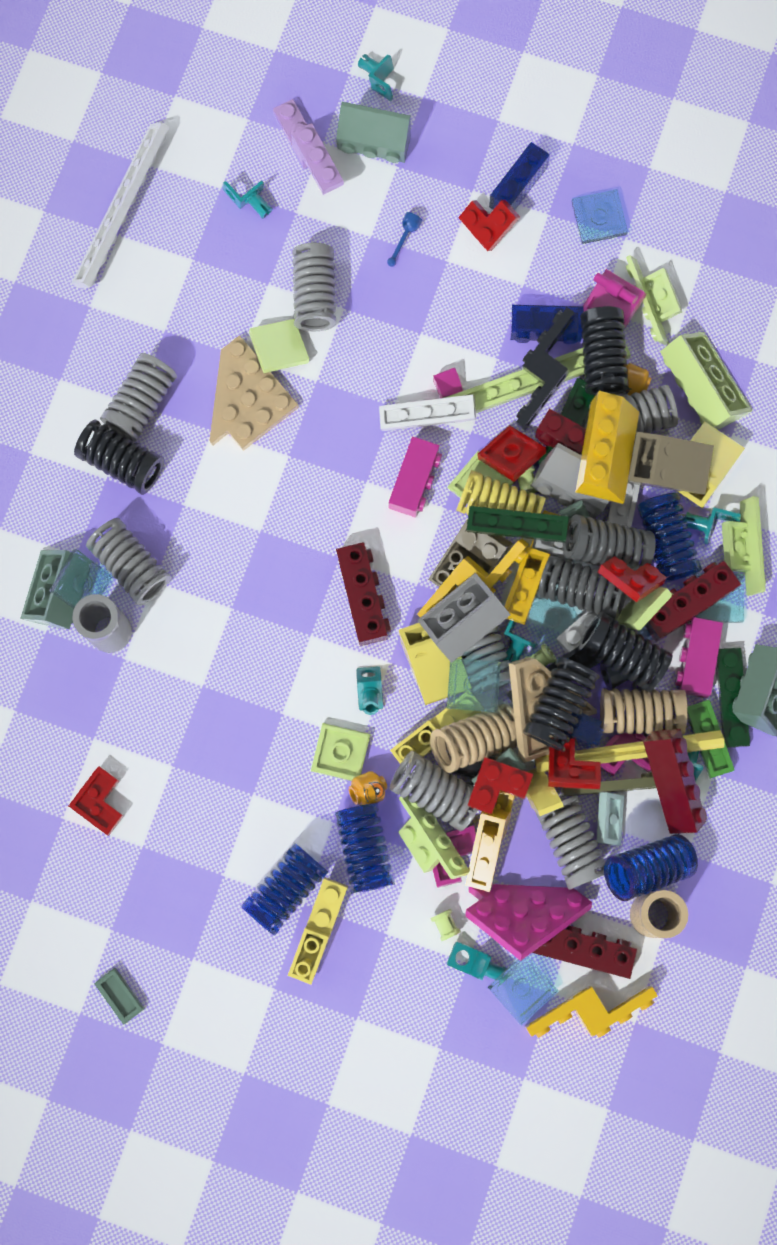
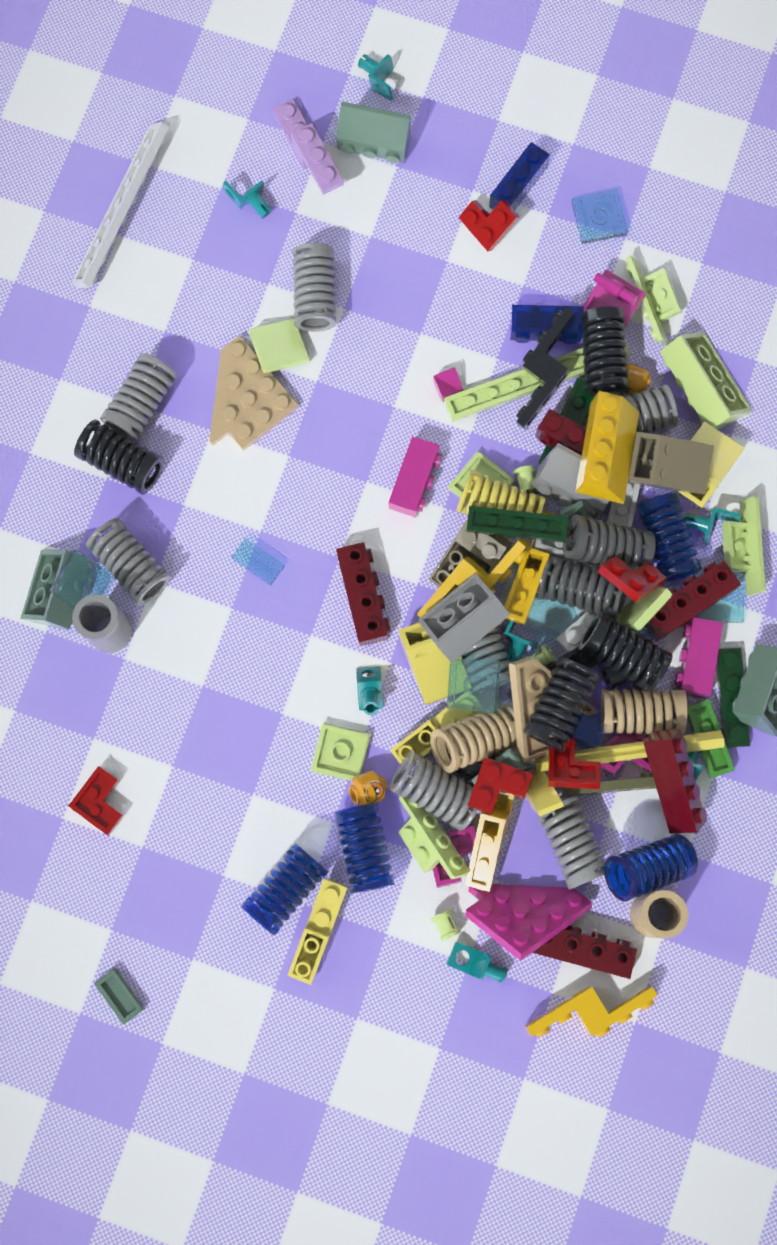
(257, 561): none -> clear light blue tile
(410, 223): blue hinge -> none
(427, 413): white plate -> none
(511, 453): red tile -> none
(523, 989): clear light blue tile -> none
(610, 818): light aqua plate -> none

